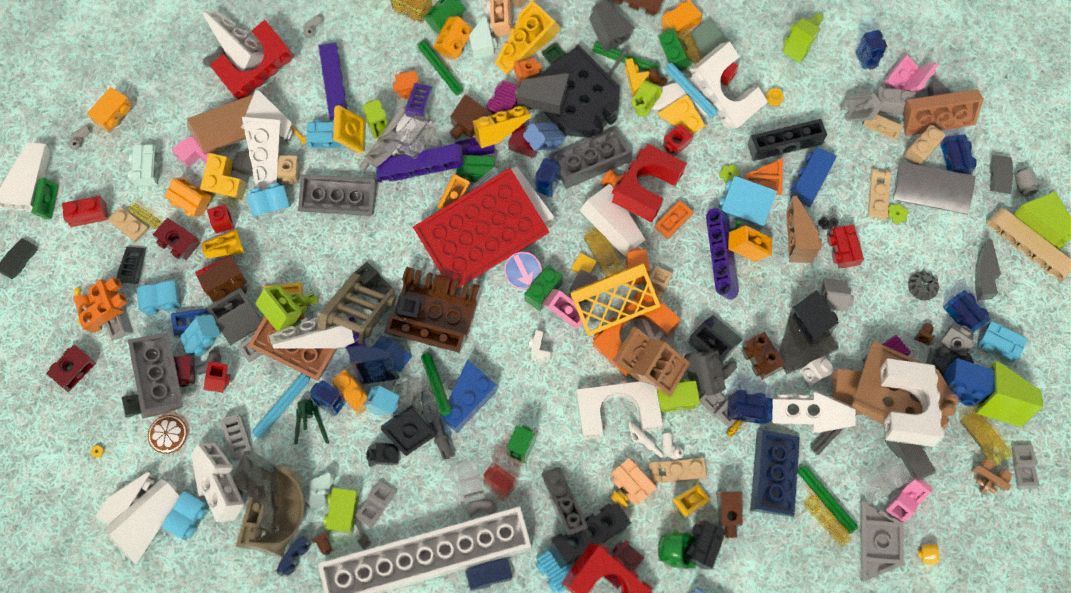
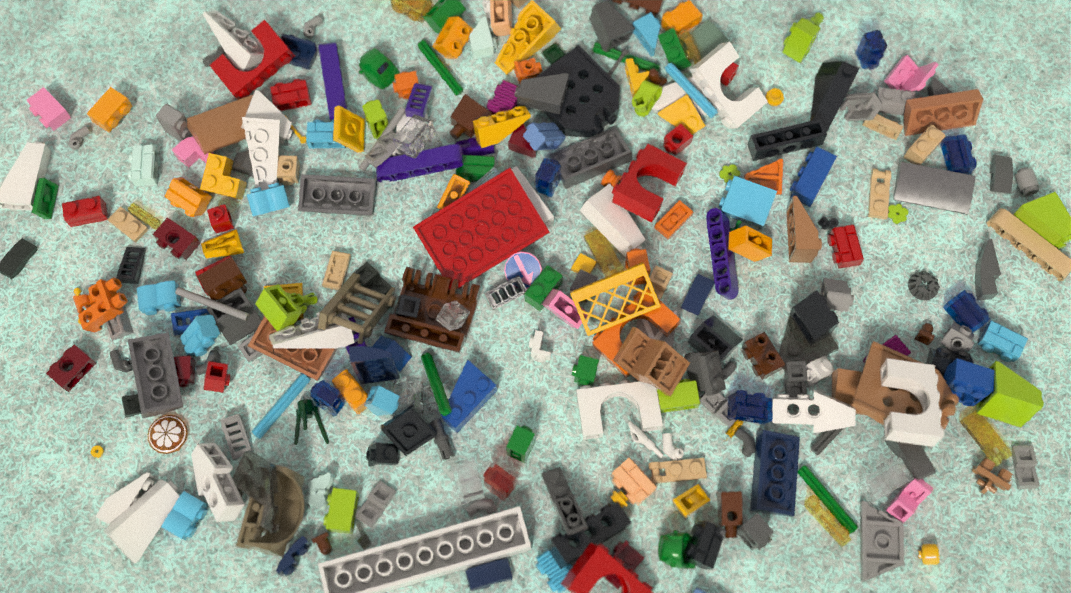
(48, 108): none -> bright pink brick
(119, 363): none -> dark grey arm
(173, 122): none -> light grey brick
(213, 304): none -> light grey piece
(290, 95): none -> red brick
(304, 51): none -> dark blue bracket
(336, 270): none -> tan plate
(377, 68): none -> green helmet
(452, 315): none -> clear brick
(521, 286): none -> slope
(585, 371): none -> green brick
(647, 32): none -> medium azure slope
(698, 294): none -> dark blue slope
(748, 441): none -> dark grey arm
(755, 532): none -> dark grey brick
(795, 378): none -> dark grey slope
(830, 90): none -> black wedge

